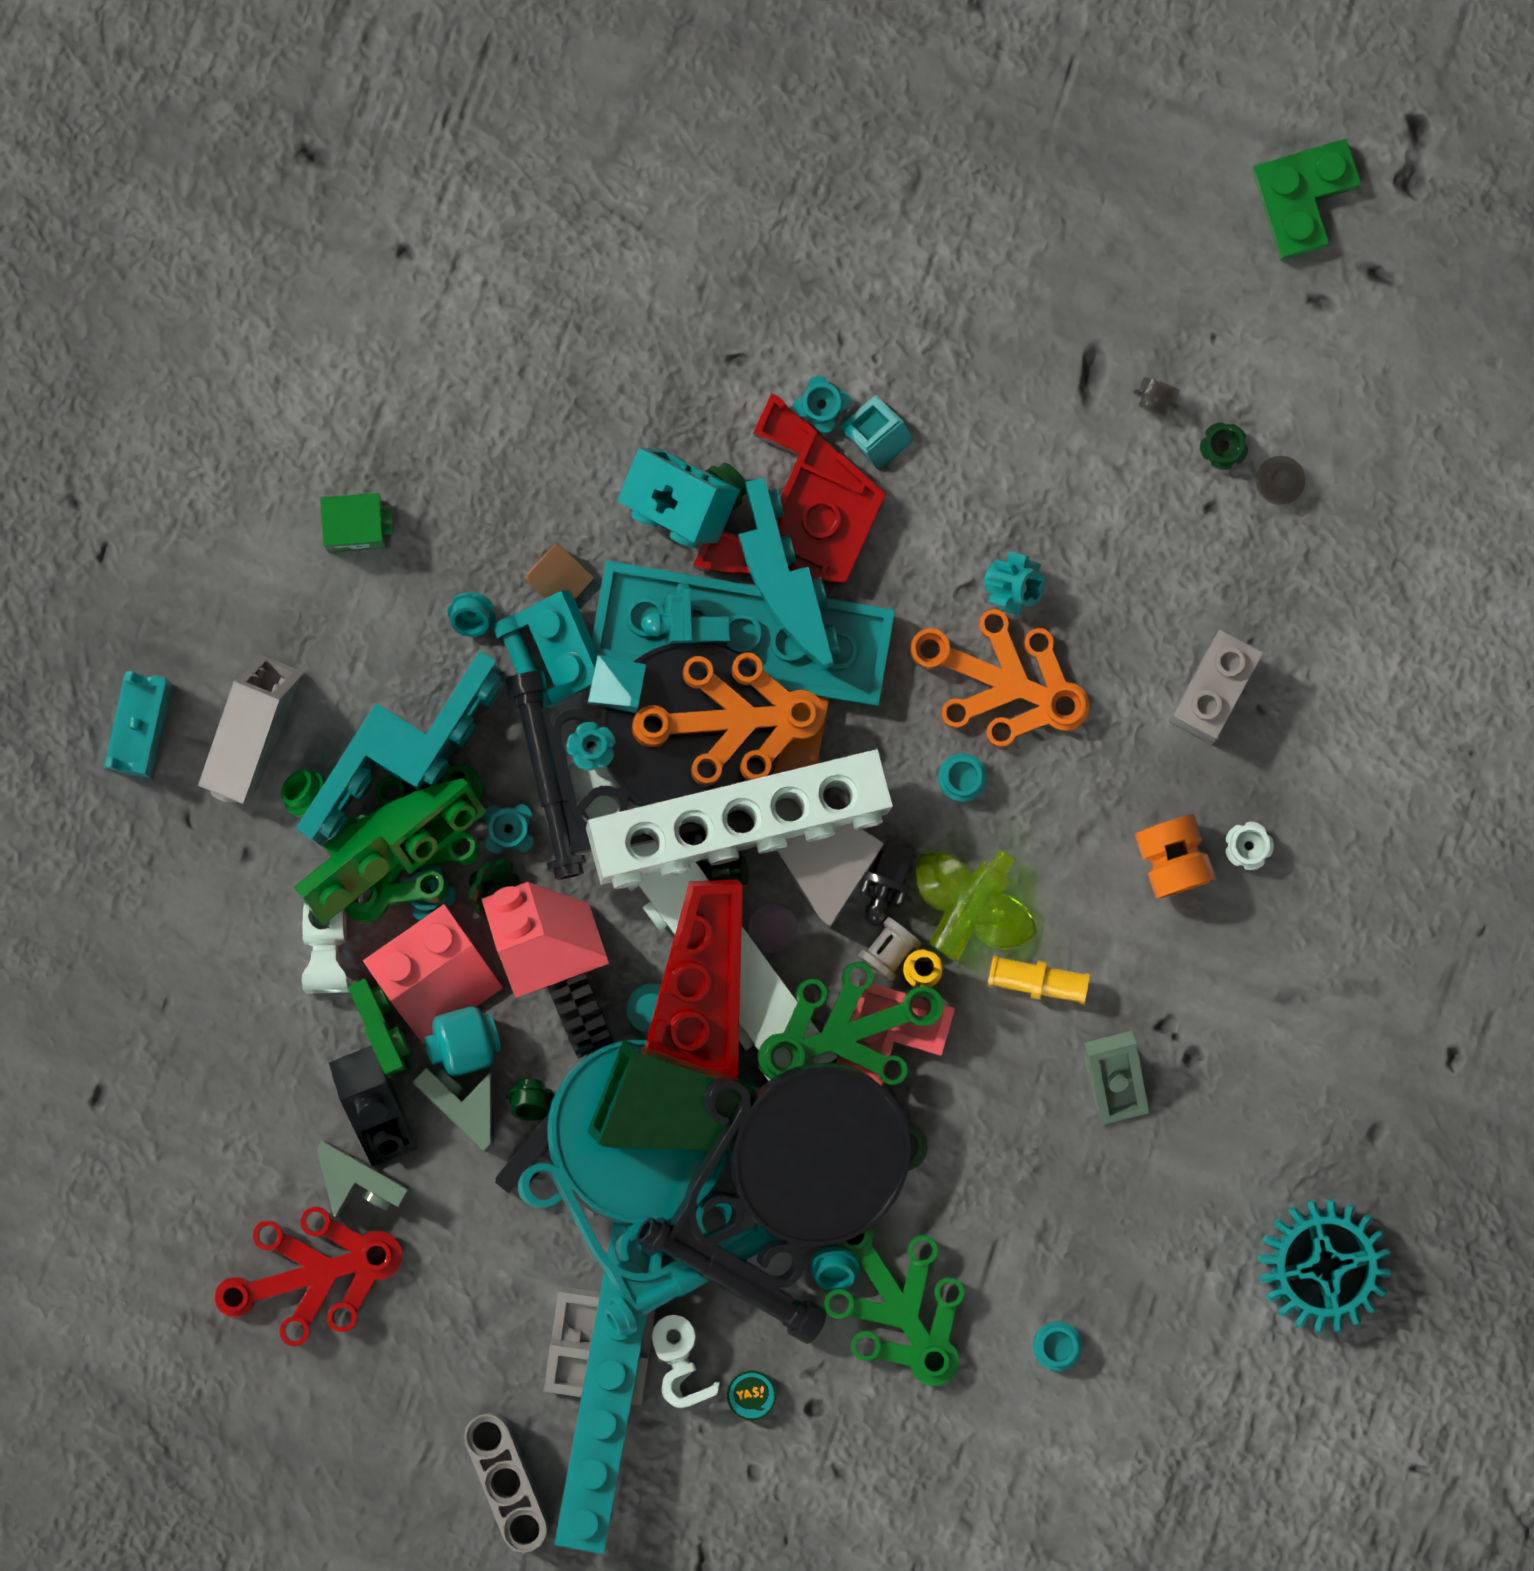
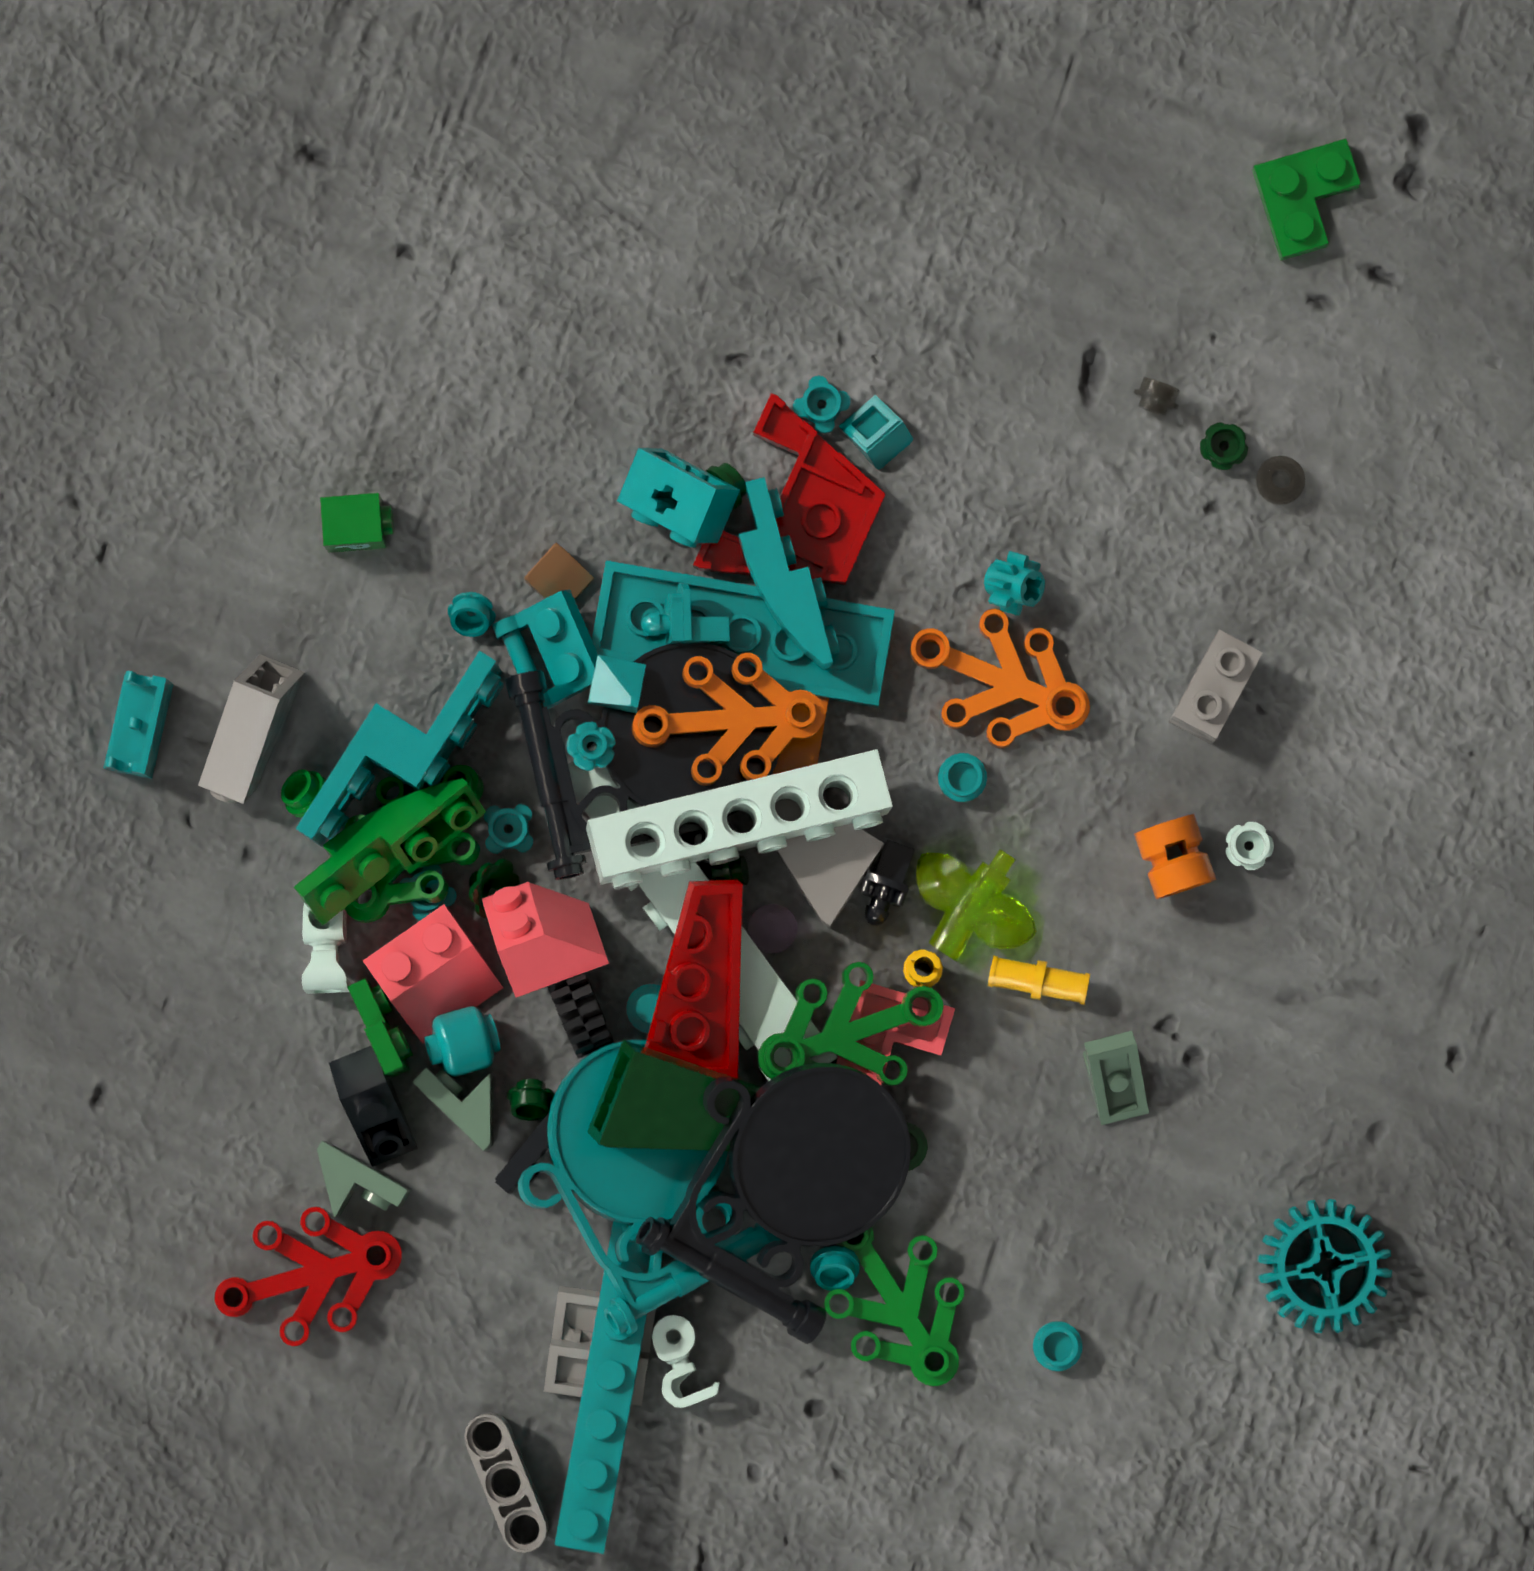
(751, 1395): tile -> none
(889, 949): light grey bush -> none

